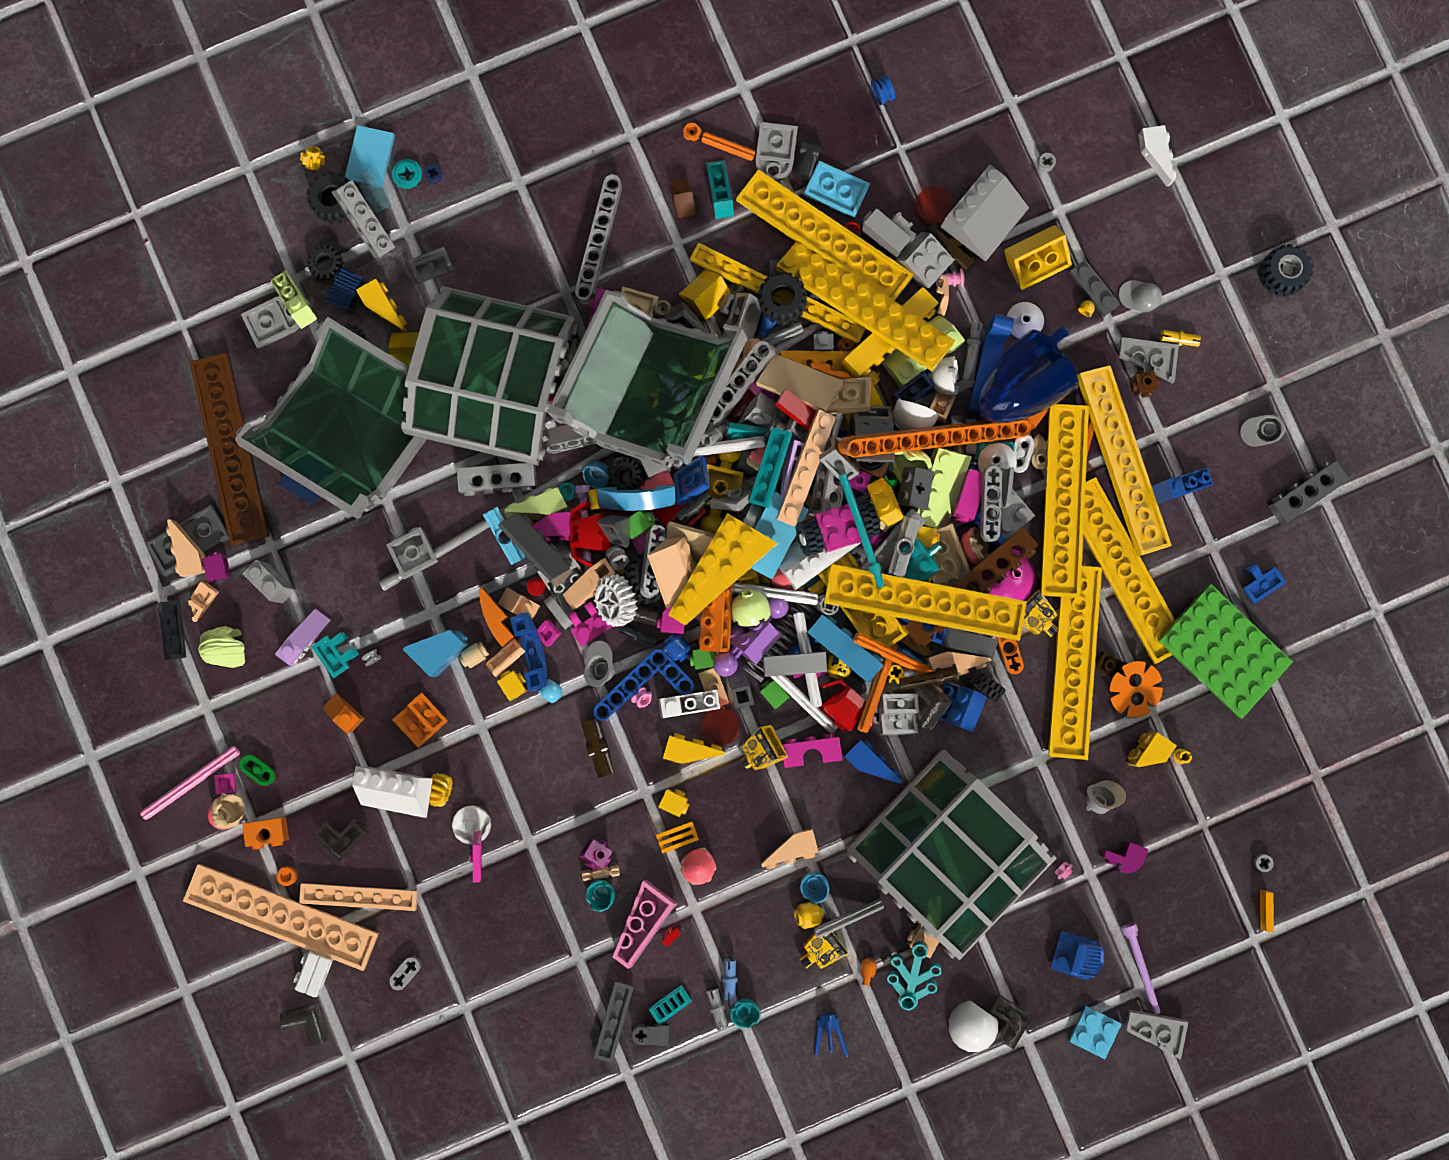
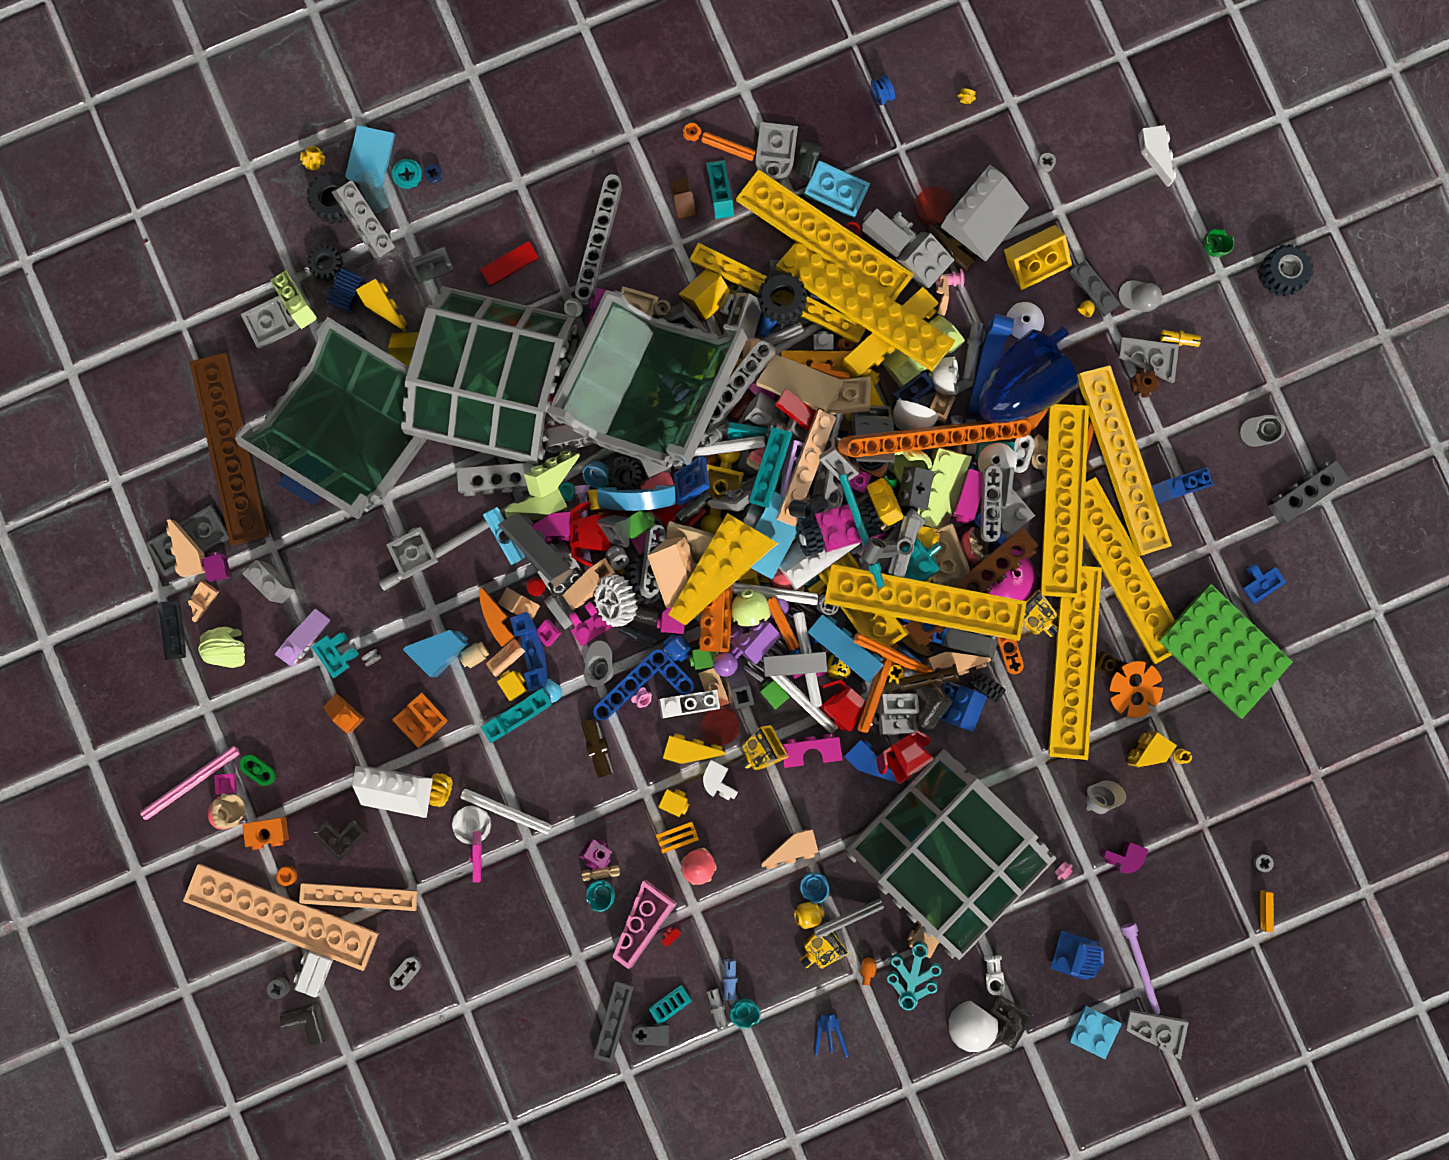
(281, 985): none -> flat silver wheel
(506, 811): none -> white axle
(509, 263): none -> red tile
(516, 715): none -> teal slope
(548, 476): none -> yellowish green slope
(573, 307): none -> white plate
(713, 781): none -> white brick
(782, 623): none -> orange axle
(808, 507): none -> black piece
(878, 549): none -> dark grey piece
(909, 756): none -> red piece
(966, 96): none -> yellow plate
(994, 973): none -> white connector
(1218, 243): none -> green hair

